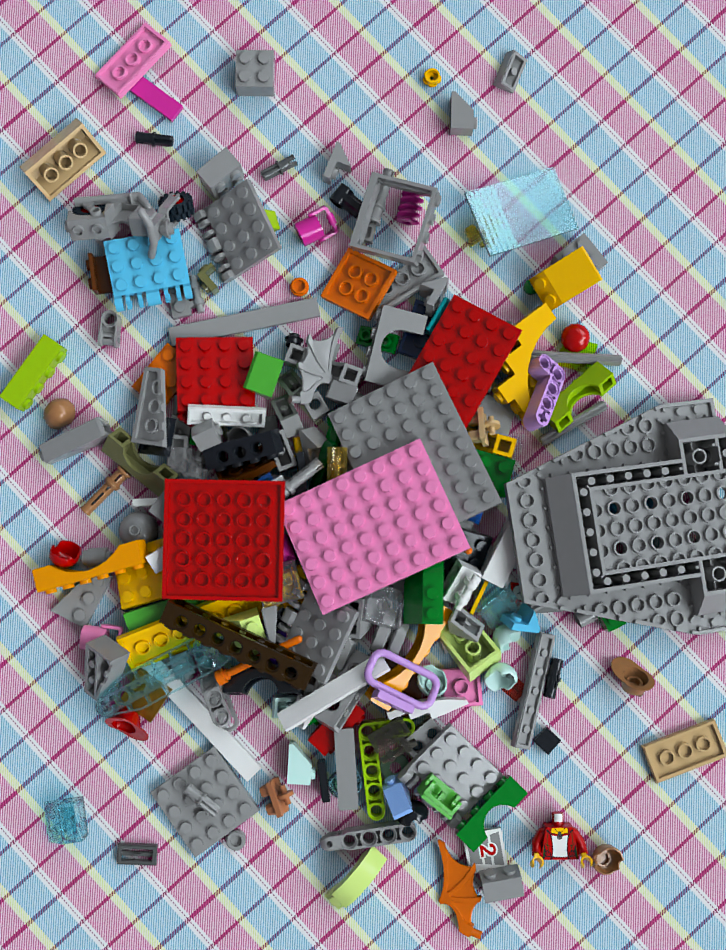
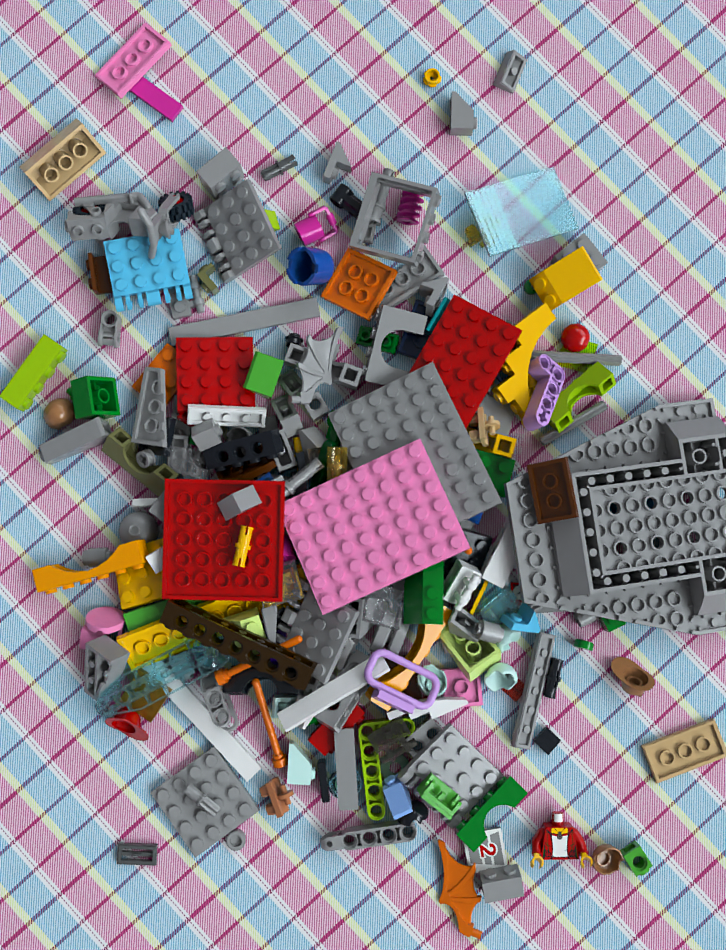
(65, 554): red hair -> none
(66, 820): clear light blue slope -> none
(82, 601): light grey wing -> none
(94, 397): none -> green piece
(105, 619): none -> bright pink tile
(110, 481): medium nougat pin -> none
(145, 458): none -> light grey bush
(154, 139): black axle -> none
(239, 502): none -> light grey slope
(242, 546): none -> yellow pin
(255, 72): light grey brick -> none
(279, 758): none -> orange piece
(299, 287): orange plate -> none
(309, 266): none -> blue cylinder
(342, 393): light grey slope -> none
(357, 879): yellowish green arch -> none
(488, 632): none -> light grey brick
(552, 490): none -> reddish brown plate
(582, 644): none -> green tile
(630, 852): none -> bright green brick

